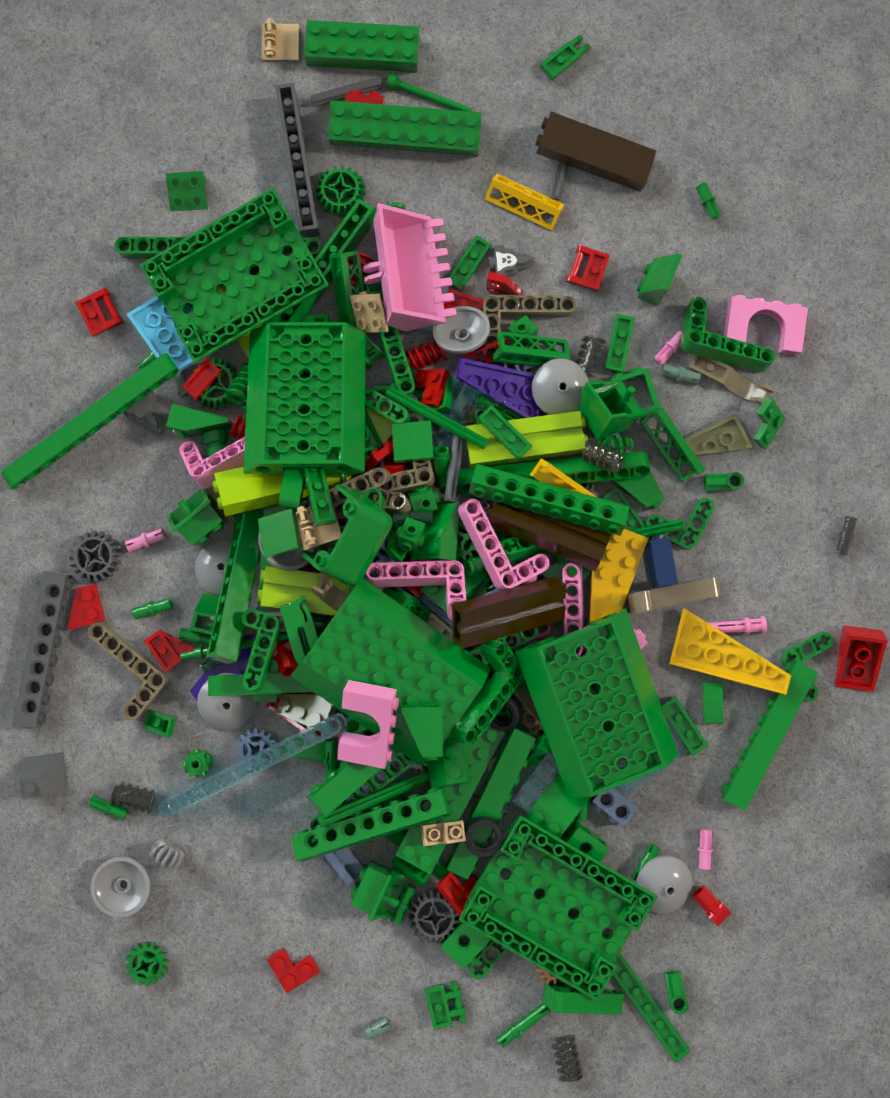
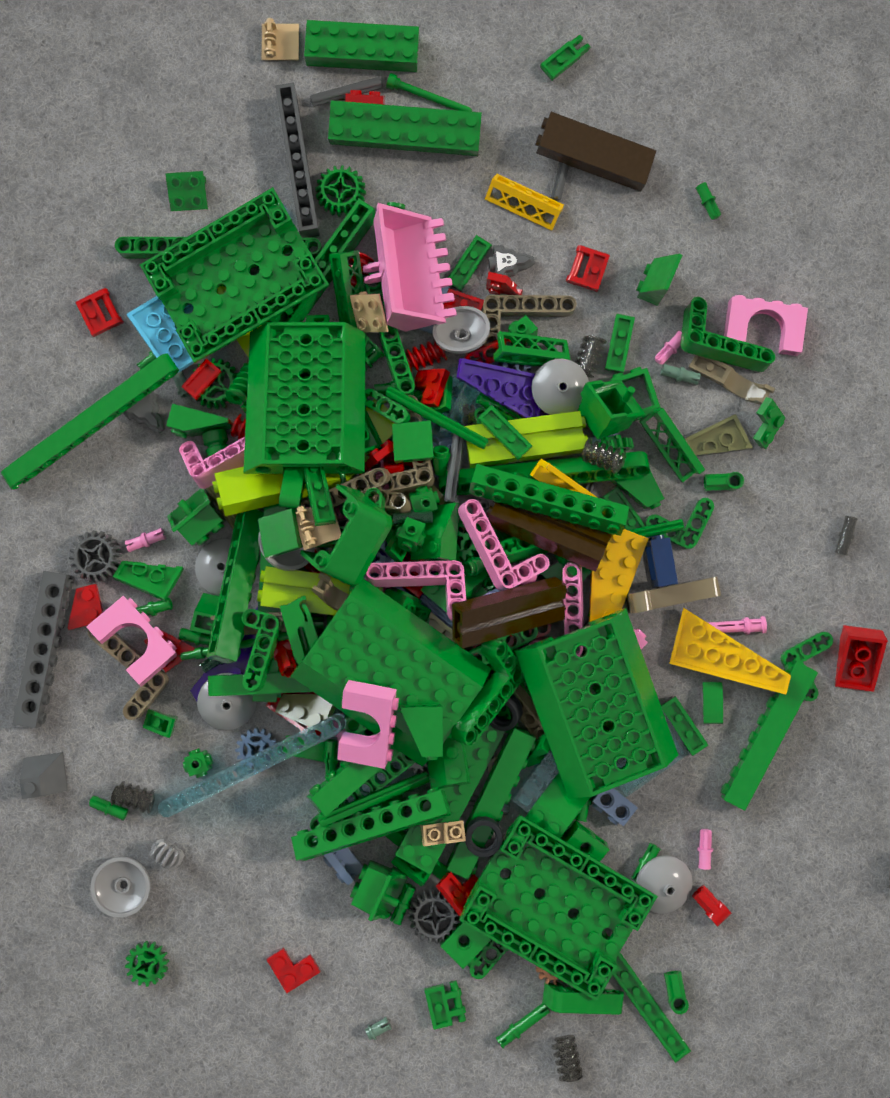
(123, 615): none -> bright pink arch
(150, 579): none -> green wing

